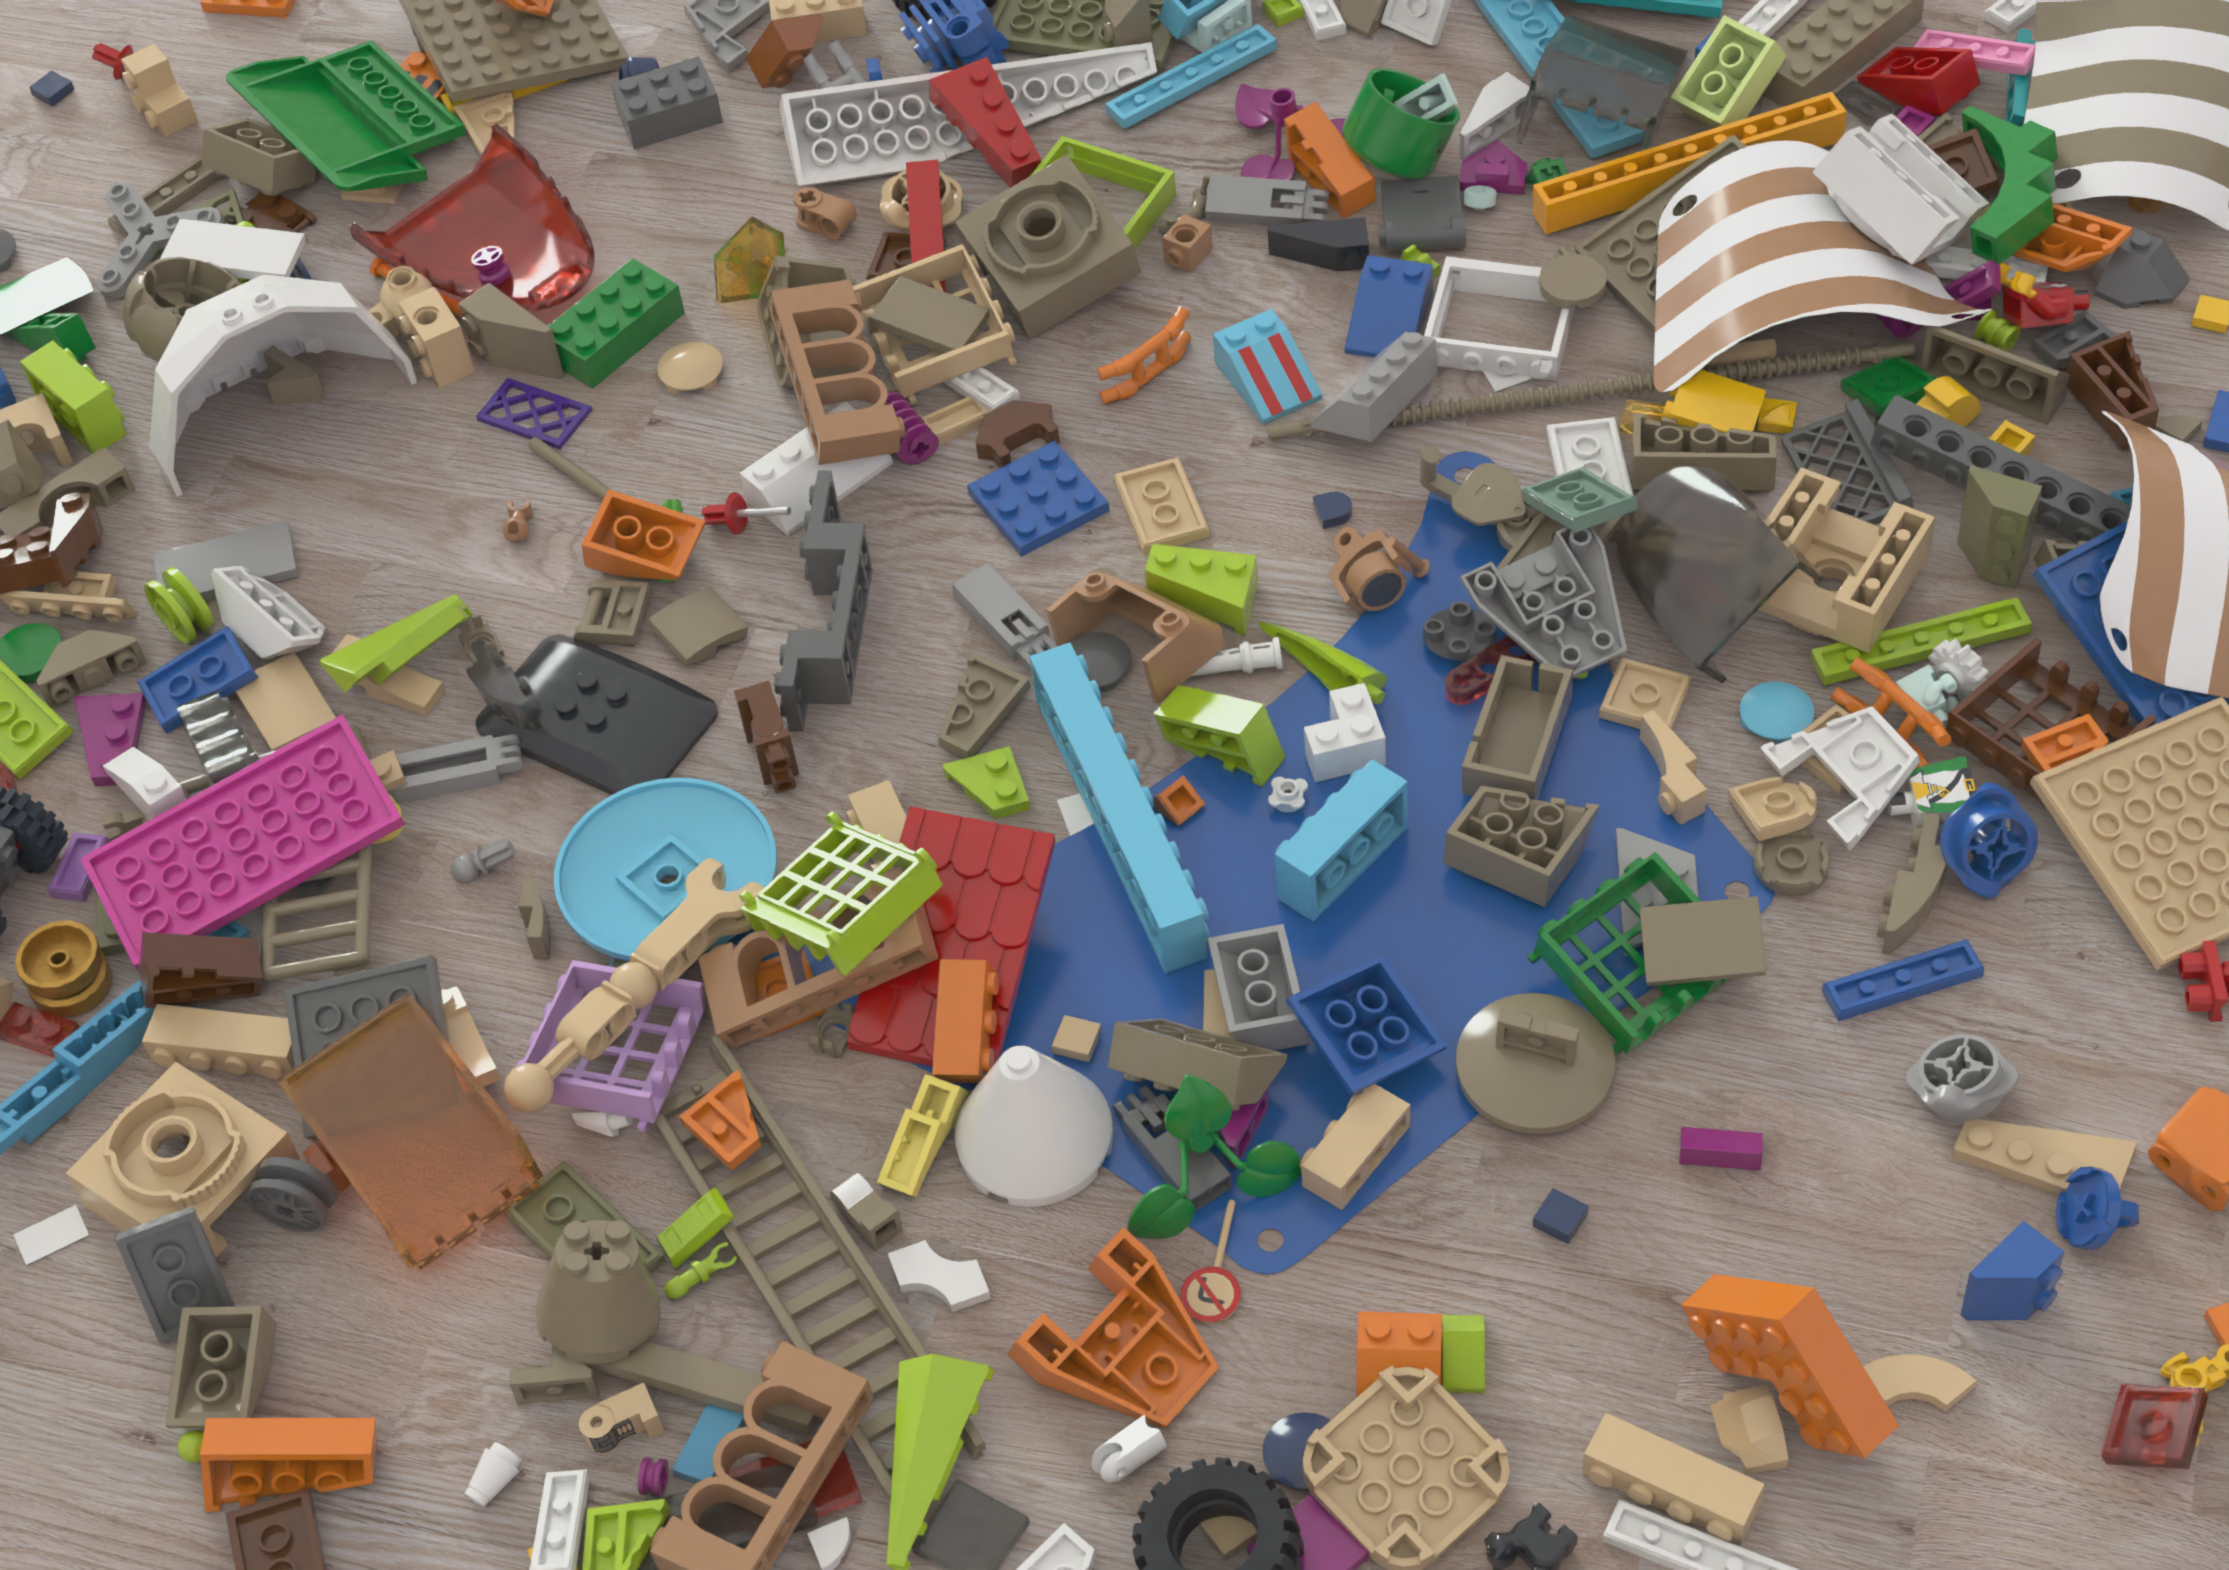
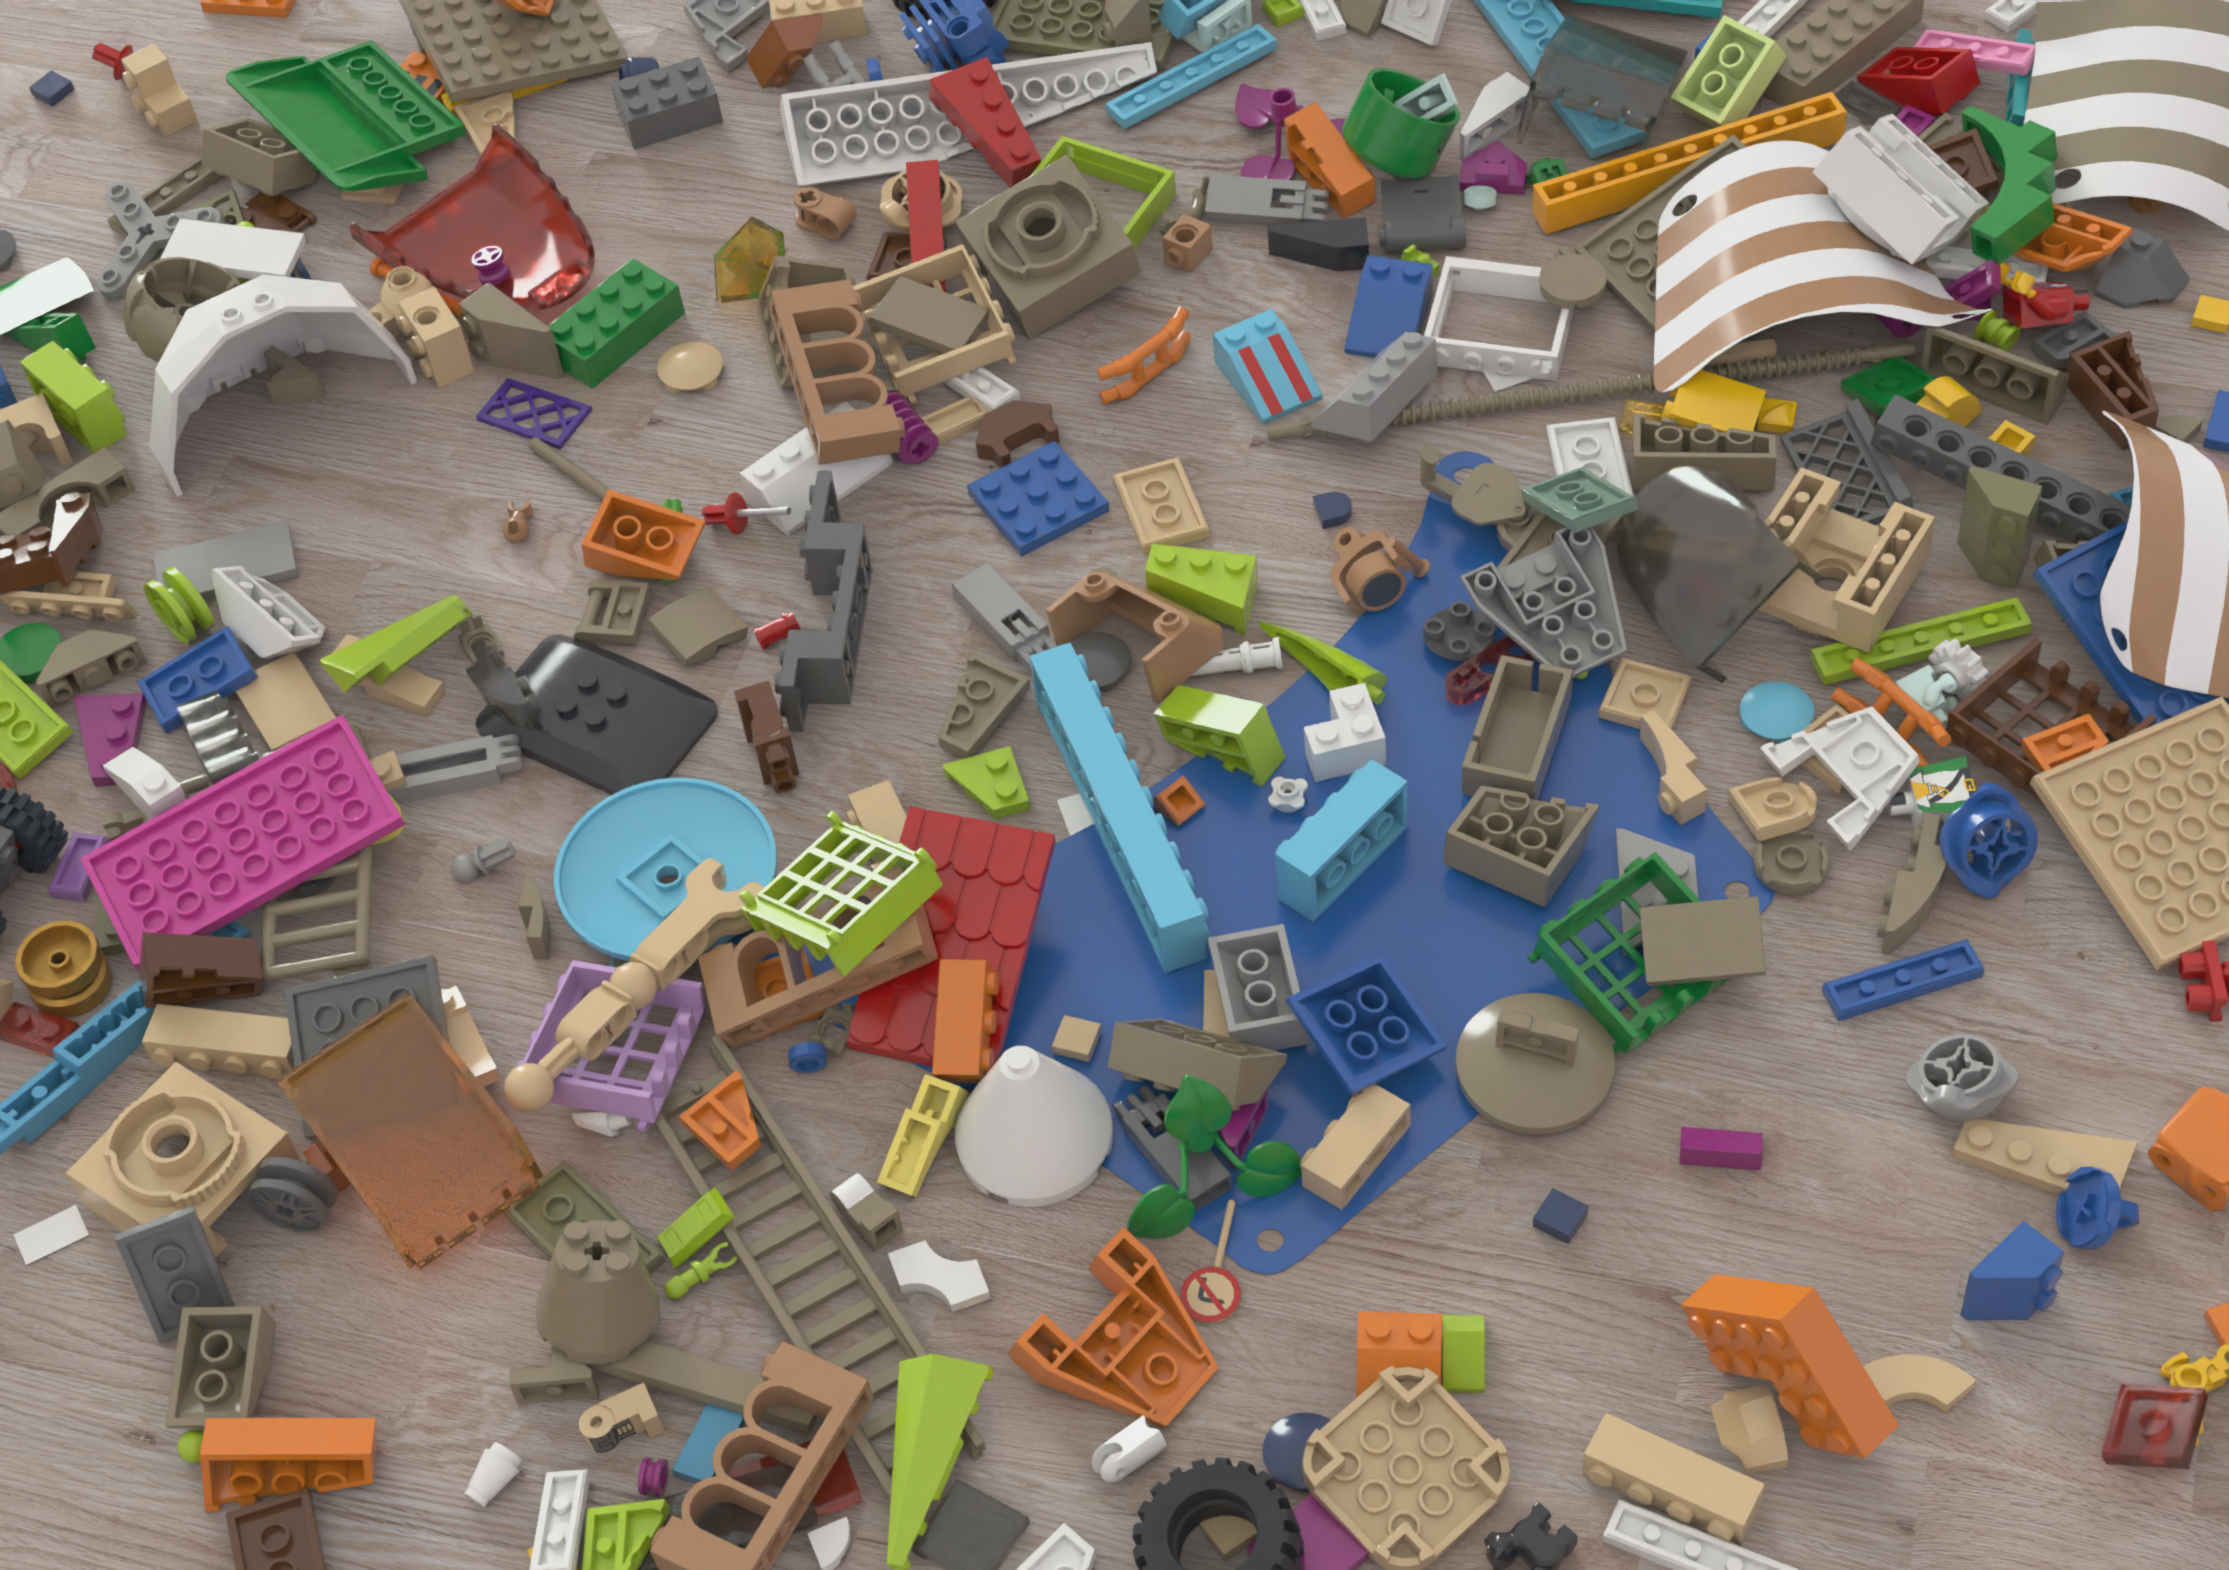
(776, 630): none -> red pin
(807, 1057): none -> blue tile

